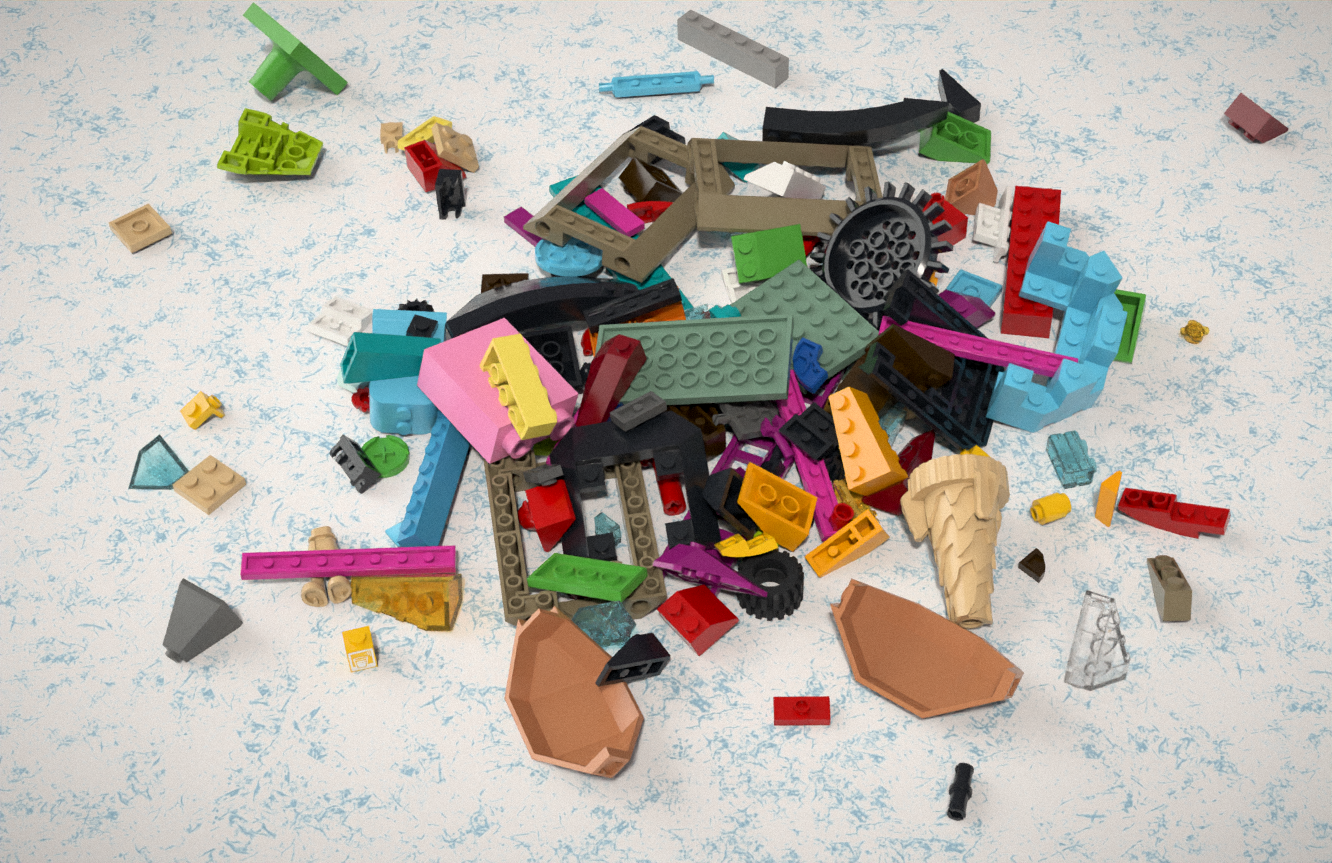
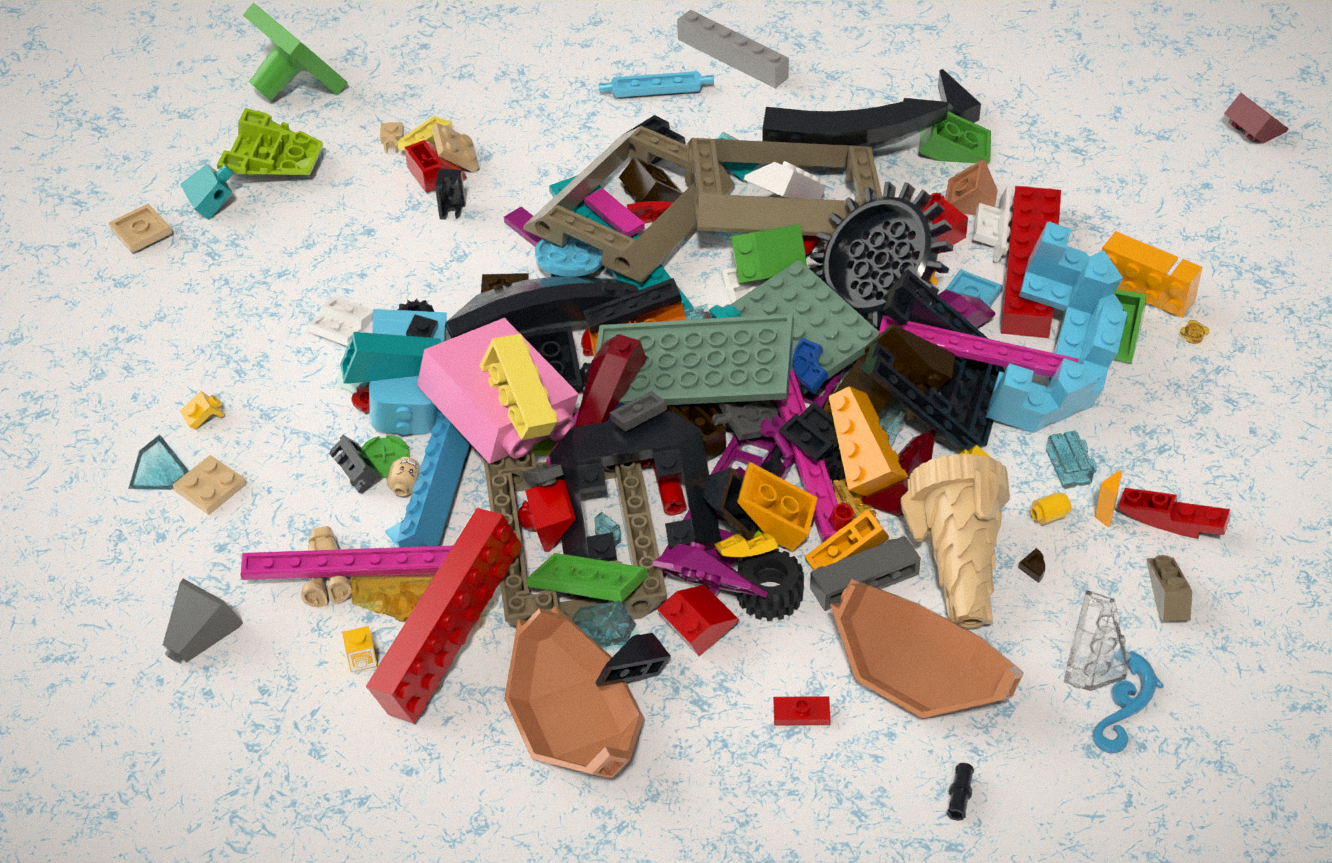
(208, 189): none -> teal torso
(403, 476): none -> tan head
(444, 616): none -> red brick
(874, 566): none -> dark grey brick
(1129, 705): none -> dark azure plant
(1146, 272): none -> light orange piece

